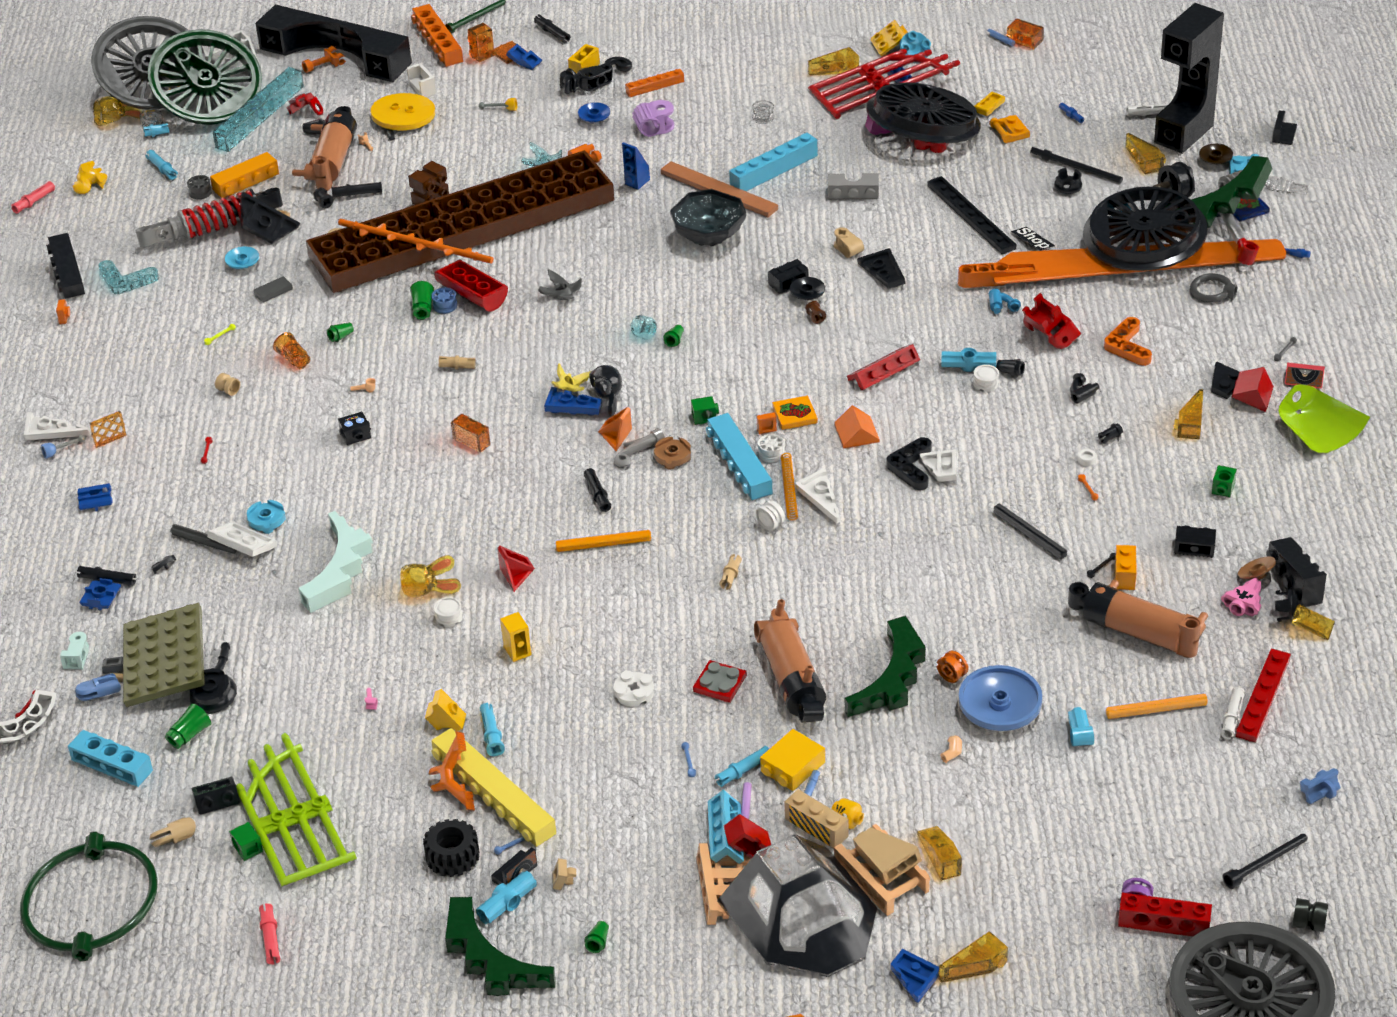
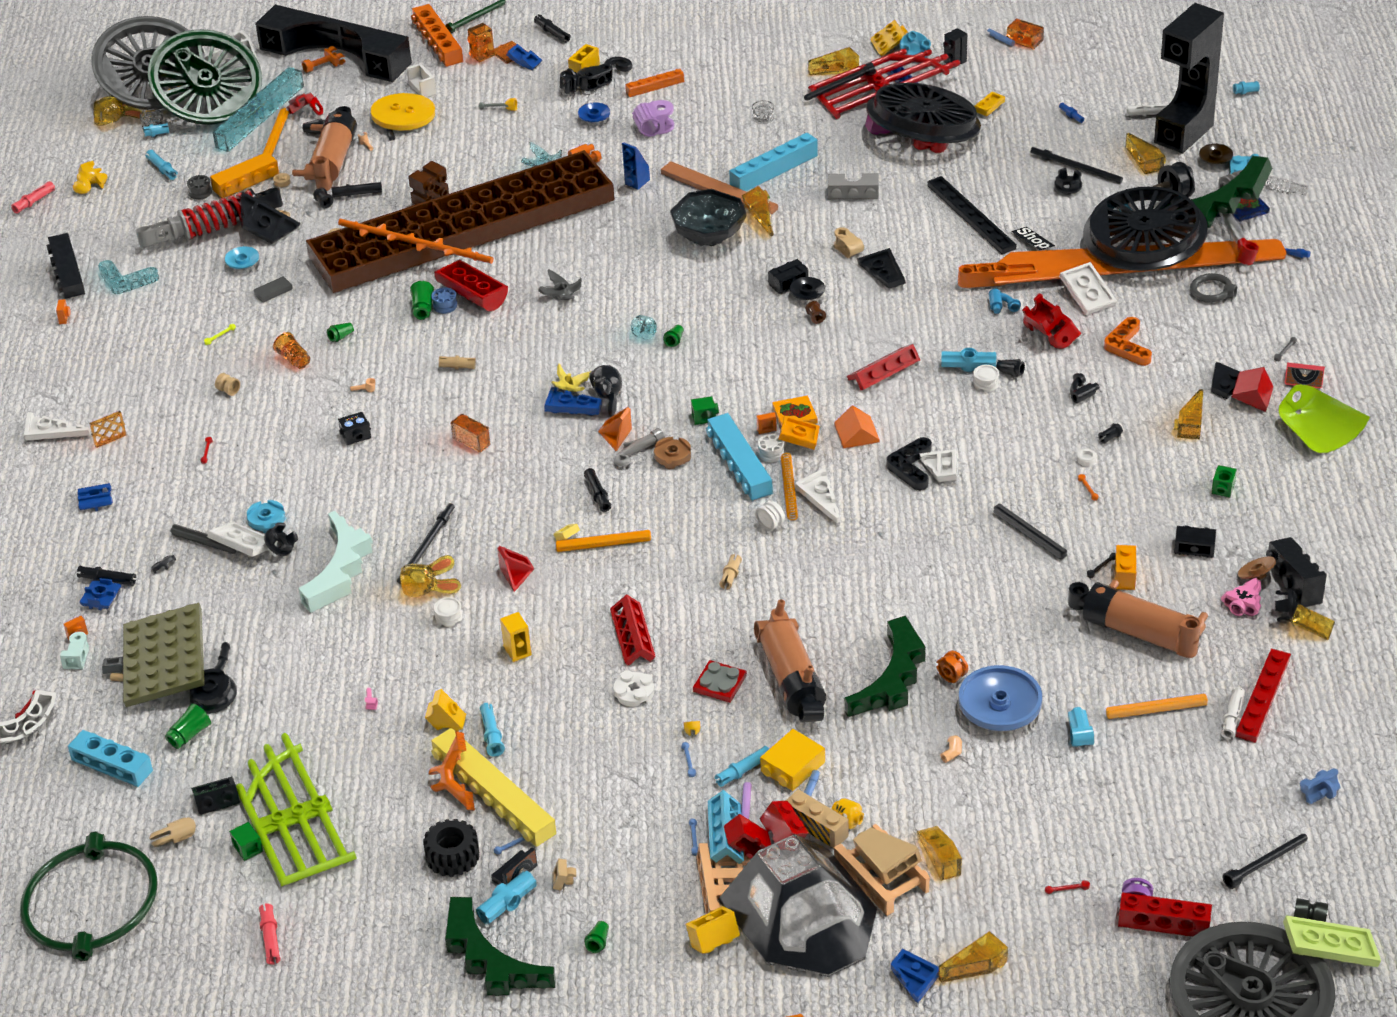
(49, 449): hinge -> none
(75, 625): none -> orange plate
(98, 687): medium blue arm -> none
(276, 131): none -> light orange axle
(277, 534): none -> black piece
(281, 180): none -> tan tile
(442, 519): none -> black bar
(566, 532): none -> light yellow tile
(636, 626): none -> red fence
(692, 822): none -> medium blue hinge
(693, 725): none -> yellow hinge
(712, 930): none -> yellow brick
(758, 205): none -> clear yellow slope
(782, 821): none -> red brick
(799, 432): none -> light orange tile
(868, 69): none -> black piece
(955, 46): none -> black brick
(1013, 125): light orange plate -> none
(1084, 885): none -> red hinge
(1088, 288): none -> white tile
(1243, 87): none -> medium azure pin
(1283, 131): black panel -> none
(1331, 941): none -> yellowish green plate

